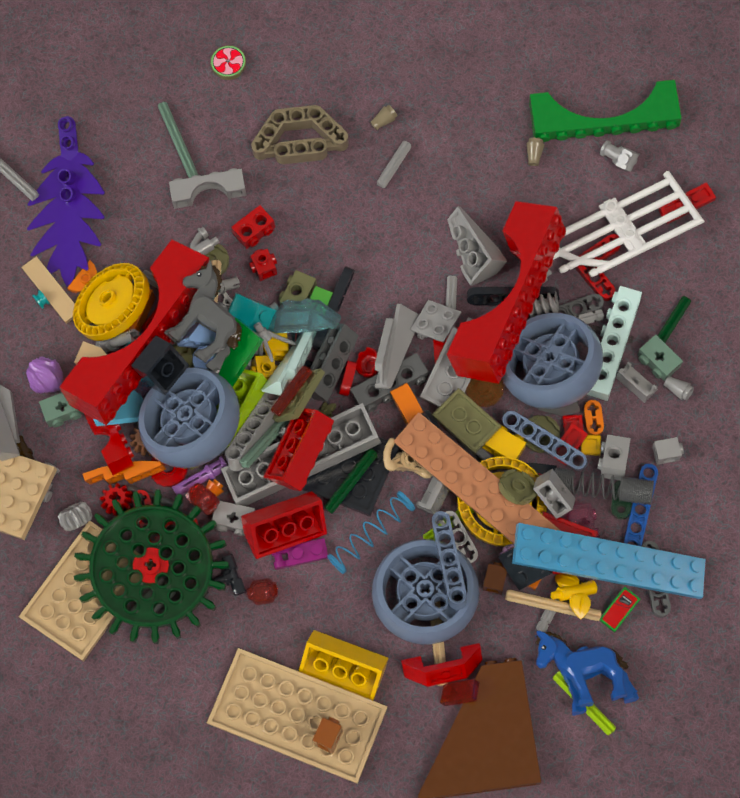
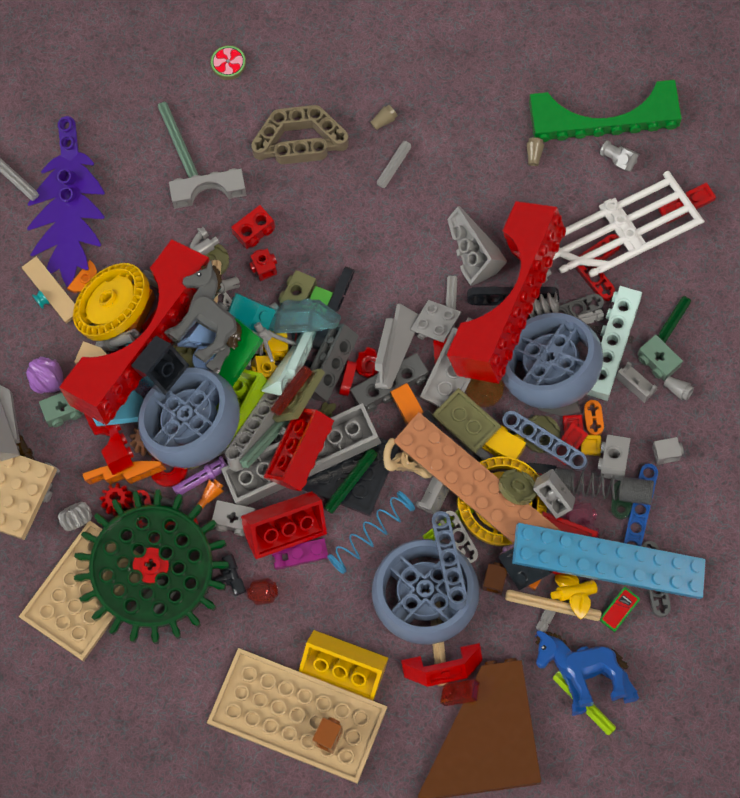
(202, 498): clear red gear -> none

